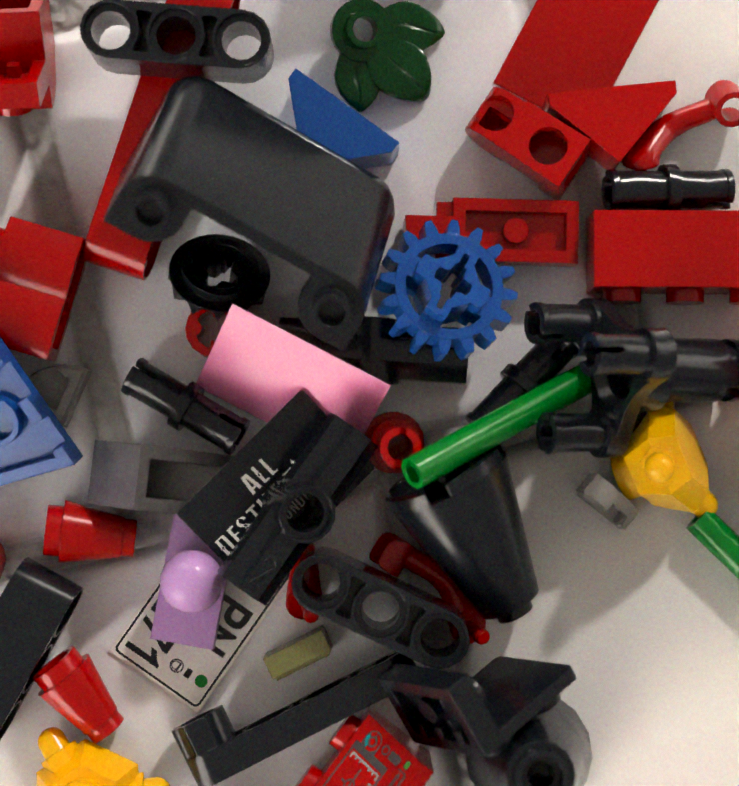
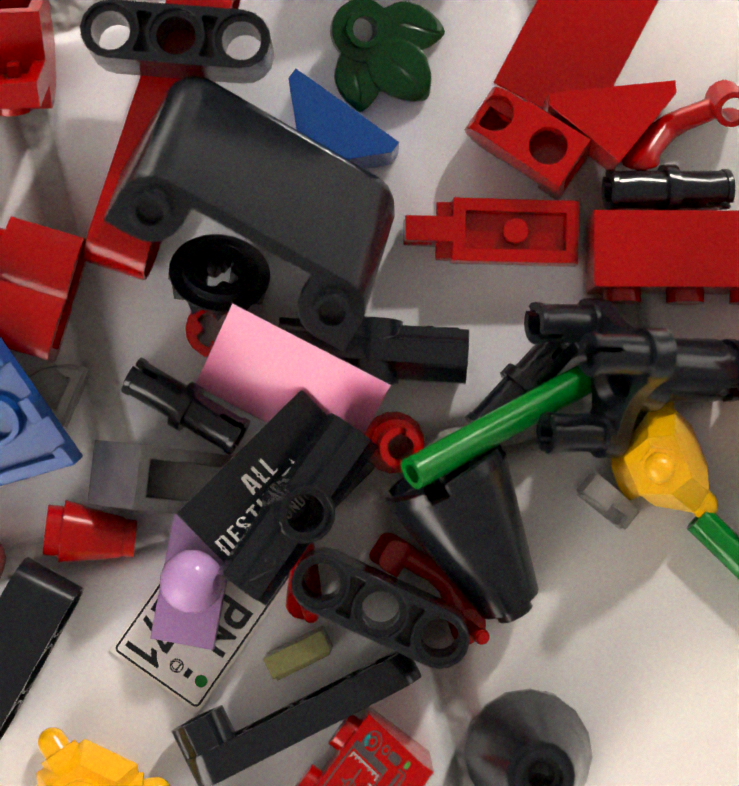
(79, 694): red cone -> none
(421, 276): blue gear -> none
(478, 711): black bracket -> none

